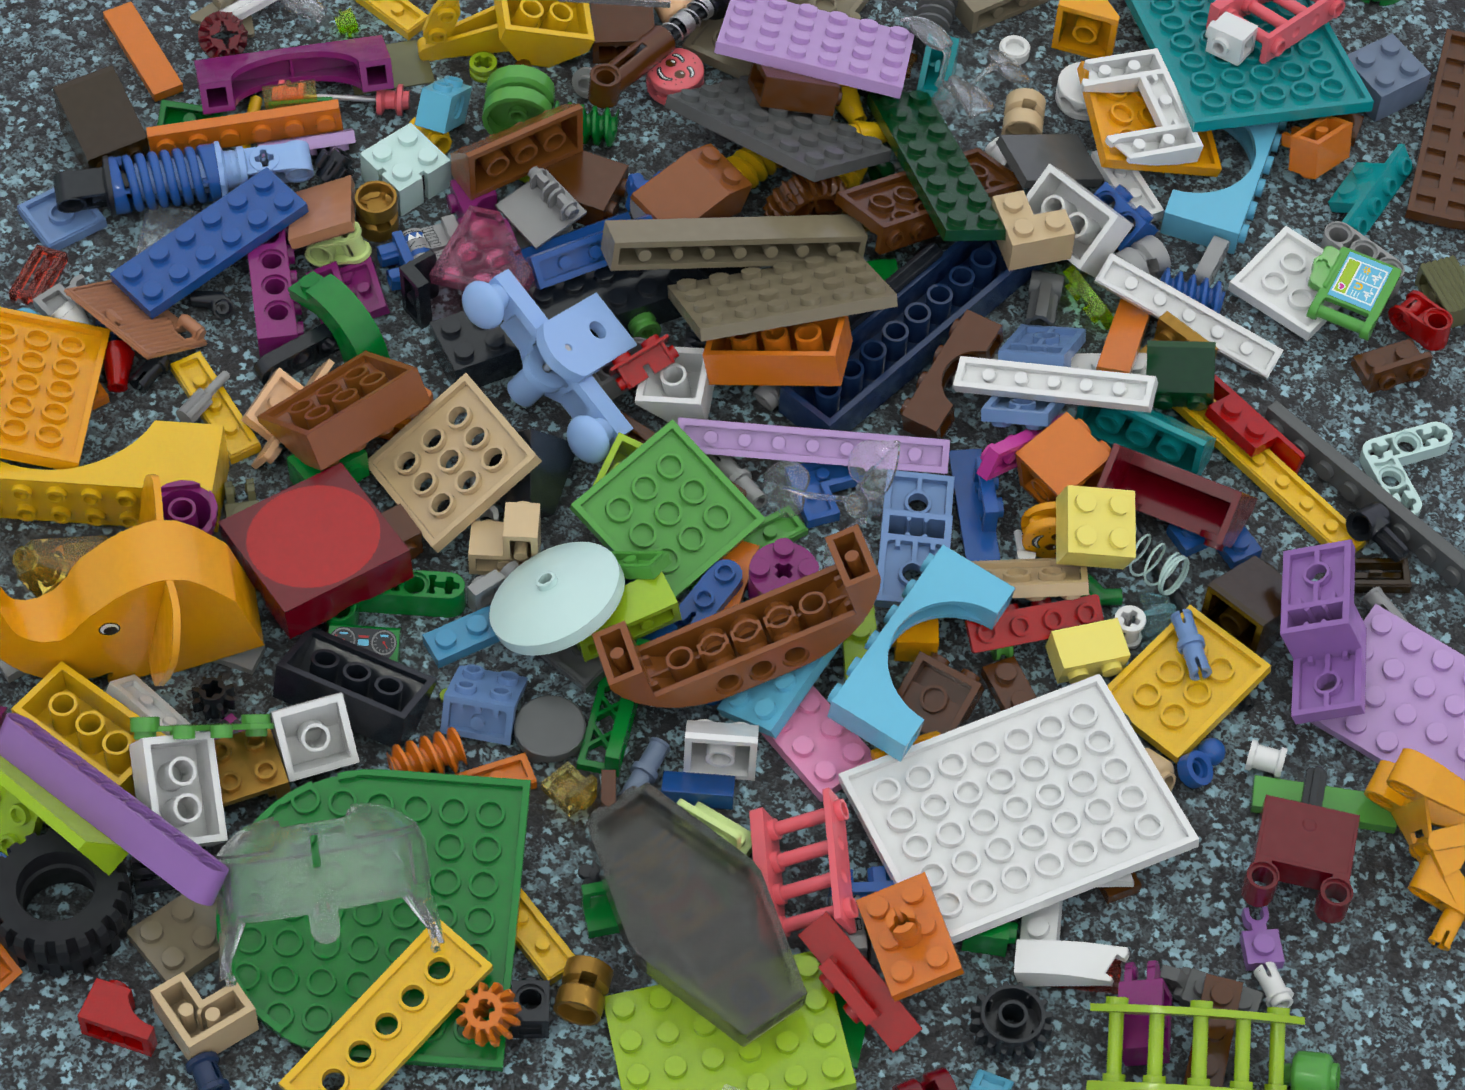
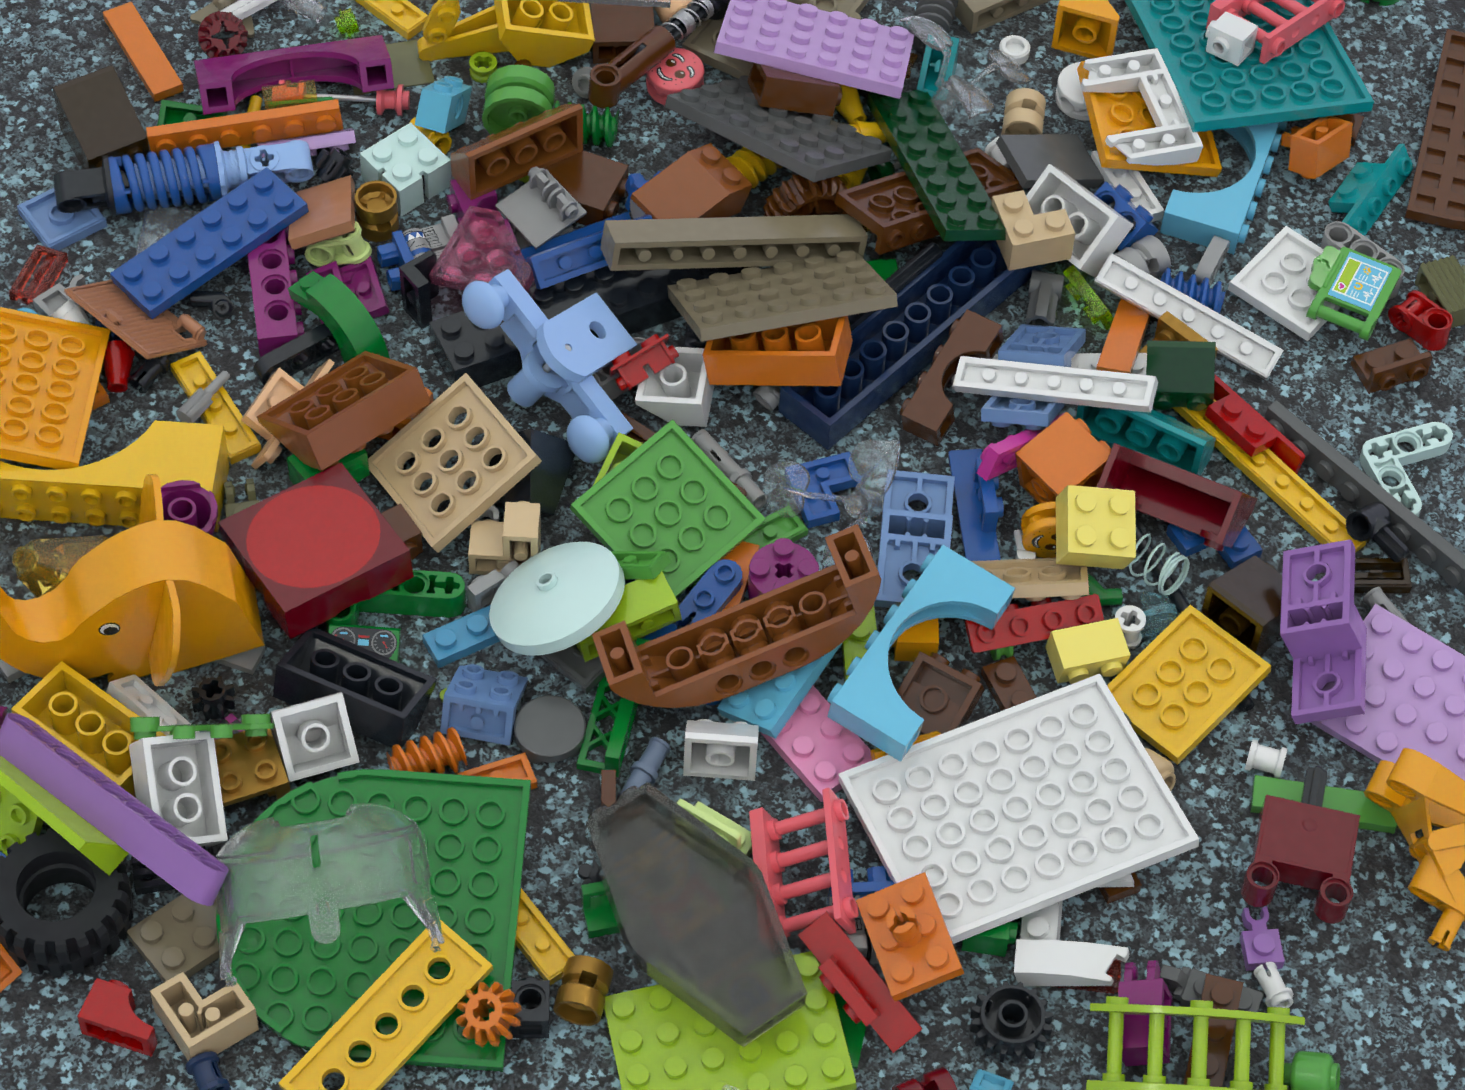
(570, 789): clear yellow bracket -> none
(644, 325): bright green bush -> none
(710, 789): blue slope -> none
(808, 444): lavender plate -> none
(1191, 644): medium blue pin -> none
(1196, 767): blue plate -> none
(1390, 75): sand blue brick -> none

